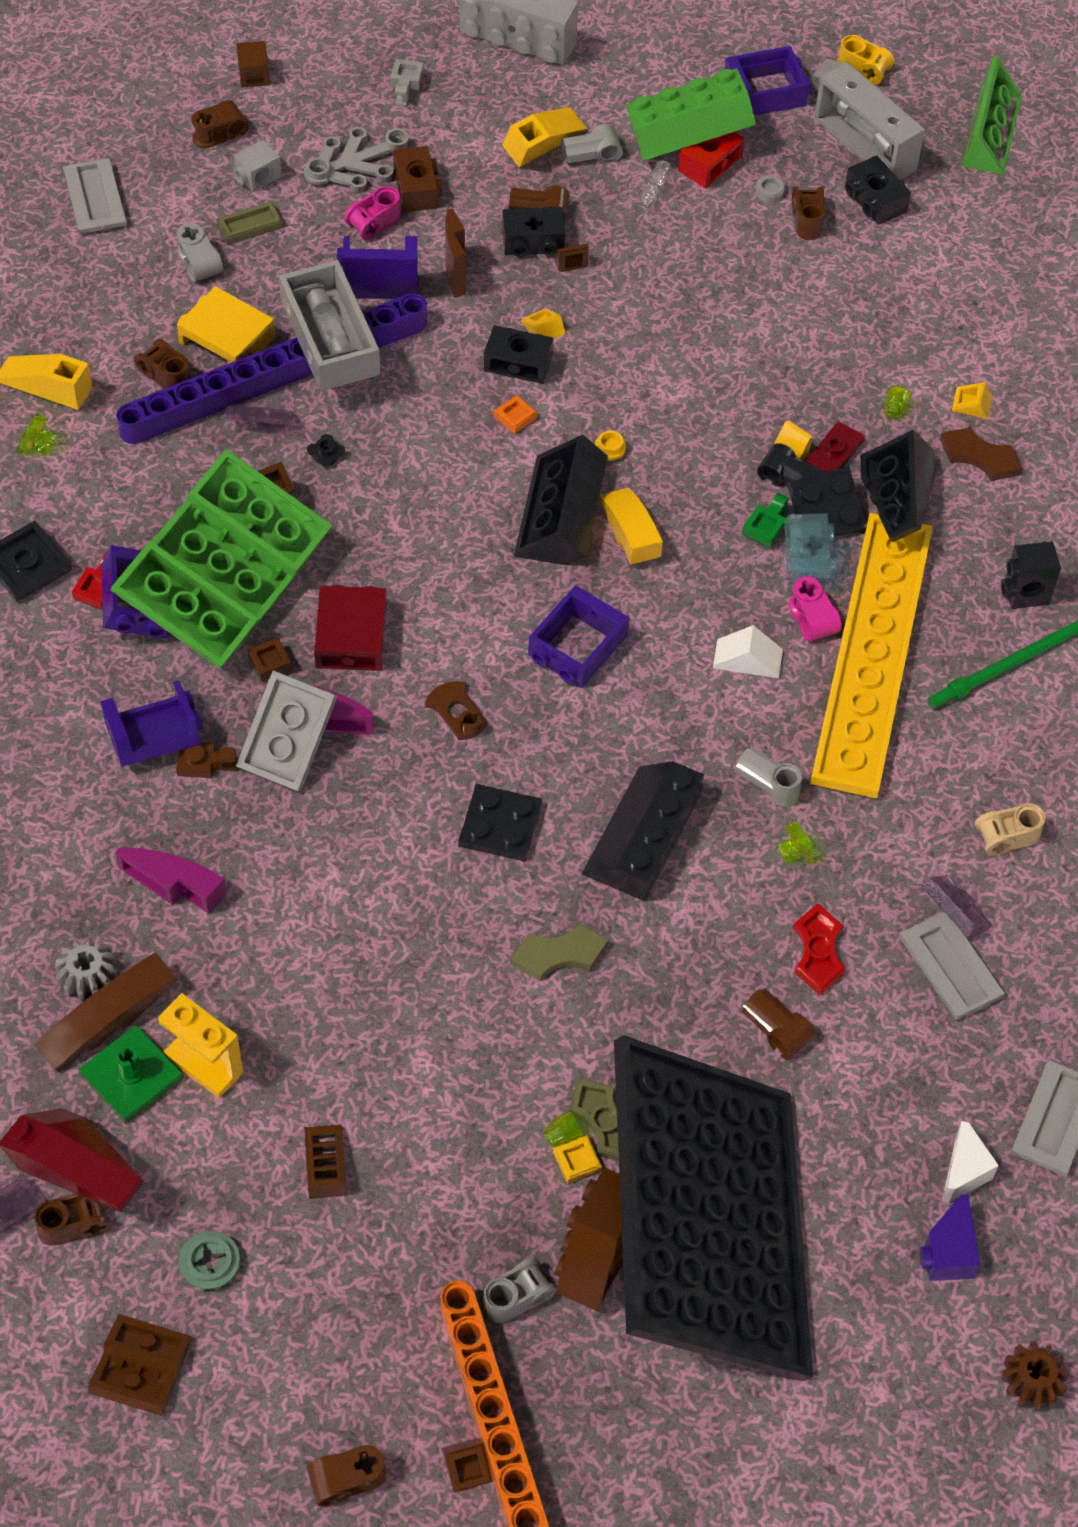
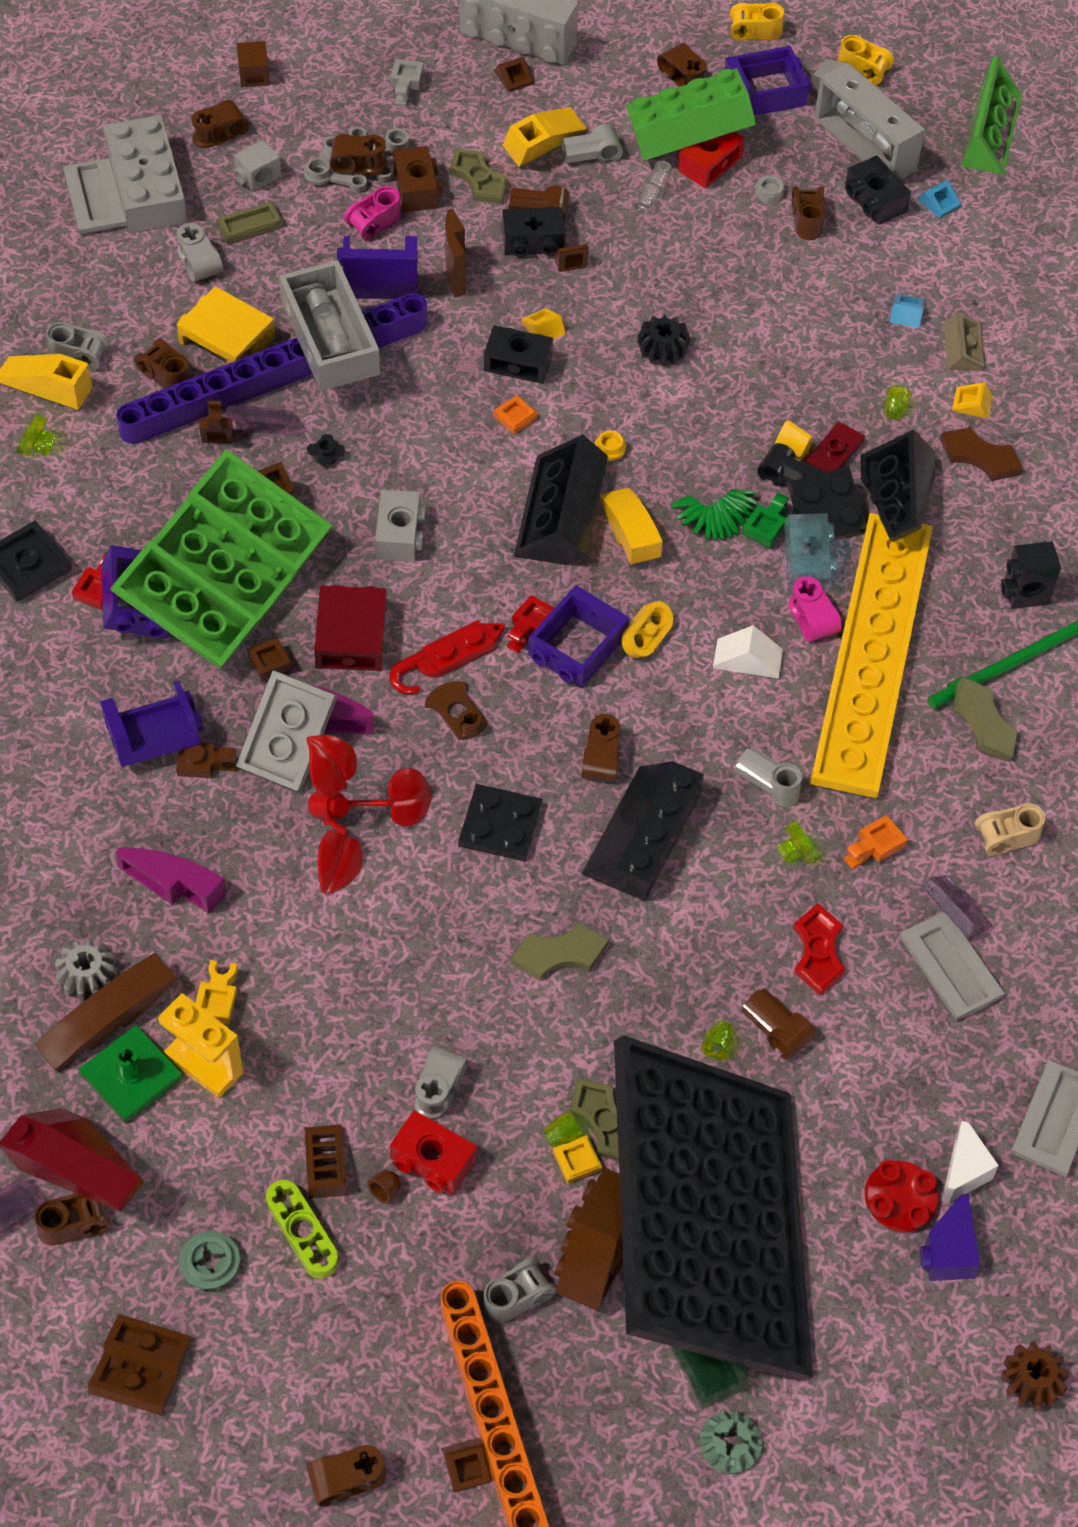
(77, 343): none -> light grey piece
(145, 173): none -> light grey piece
(216, 427): none -> reddish brown plate
(218, 995): none -> yellow plate
(305, 1256): none -> lime beam
(330, 765): none -> red plant
(355, 154): none -> reddish brown piece
(384, 1185): none -> reddish brown hinge
(398, 525): none -> light grey brick
(423, 1136): none -> red brick
(438, 1079): none -> light grey piece
(448, 653): none -> red plate
(485, 183): none -> olive tile
(514, 74): none -> reddish brown slope
(526, 620): none -> red plate
(602, 752): none -> reddish brown piece
(645, 632): none -> yellow plate
(663, 339): none -> black gear
(681, 64): none -> reddish brown piece
(710, 1377): none -> clear green bracket
(715, 1450): none -> sand green gear
(717, 517): none -> green hair
(721, 1035): none -> clear neon green hose
(759, 21): none -> yellow piece
(876, 839): none -> orange plate
(901, 1195): none -> red dish
(907, 310): none -> dark azure slope
(940, 199): none -> dark azure slope
(963, 343): none -> dark tan slope
(977, 707): none -> olive tile

